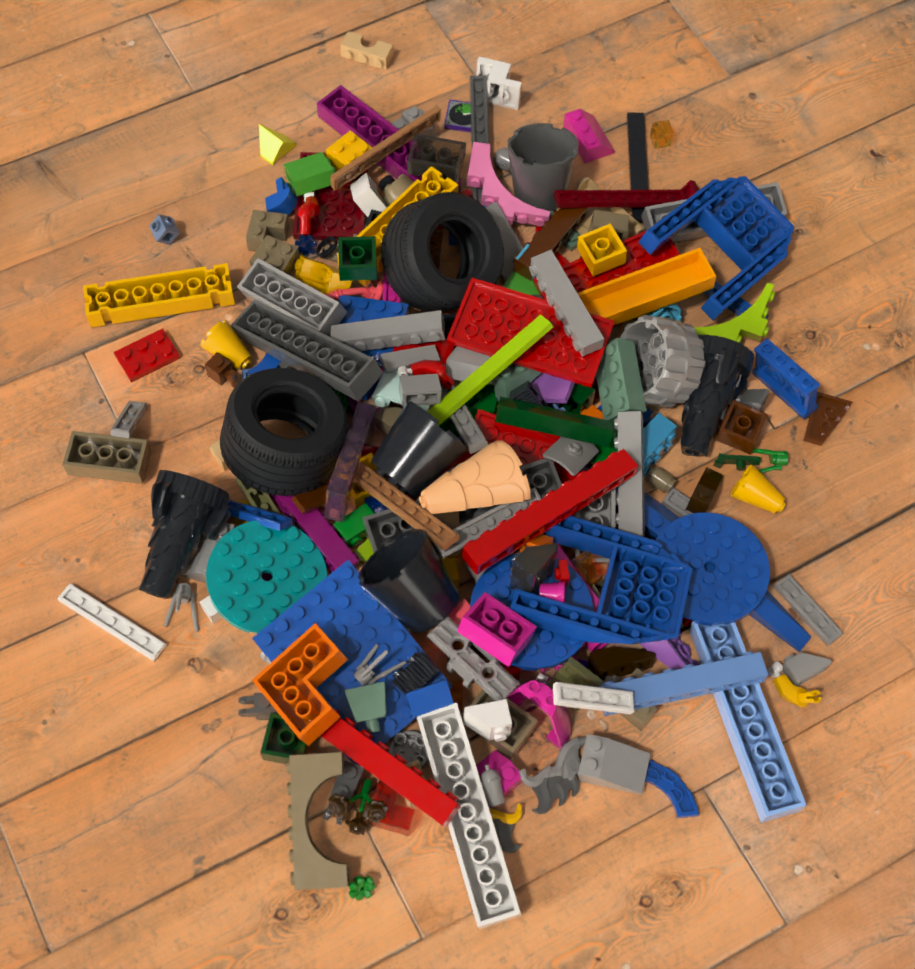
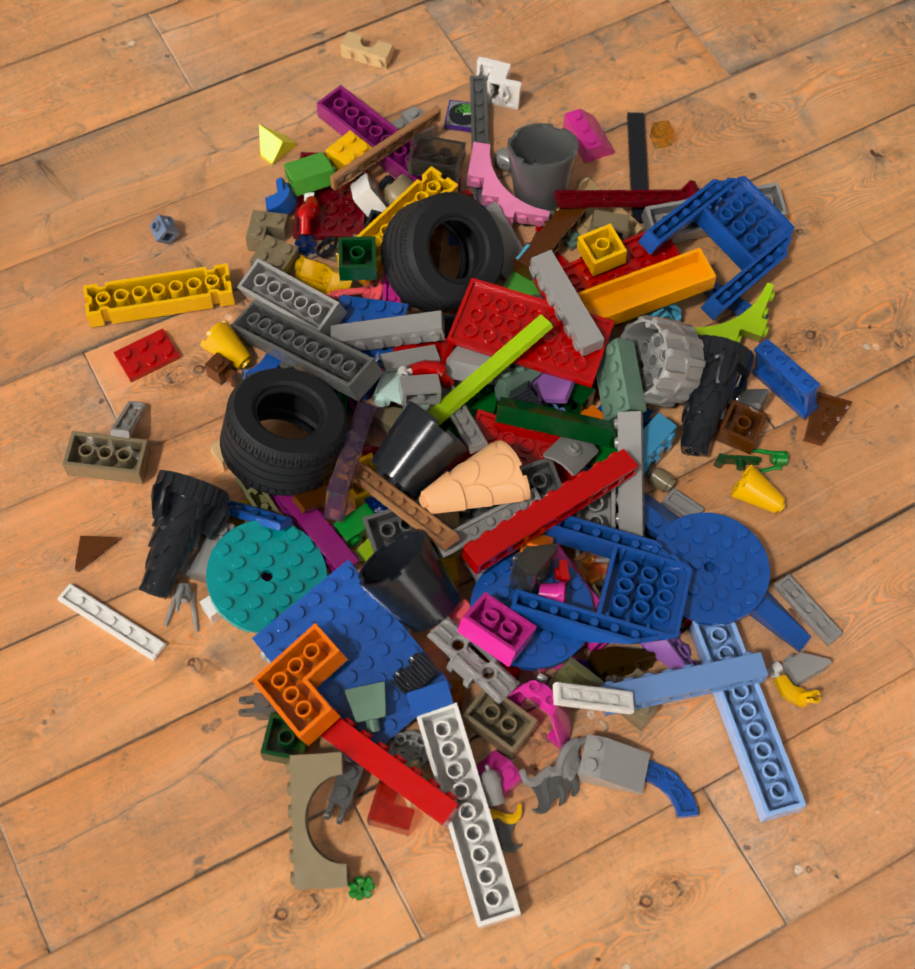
(91, 548): none -> reddish brown tile
(365, 673): light grey plant -> none
(373, 811): dark brown plant -> none
(489, 720): white slope -> none
(704, 491): dark brown slope -> none

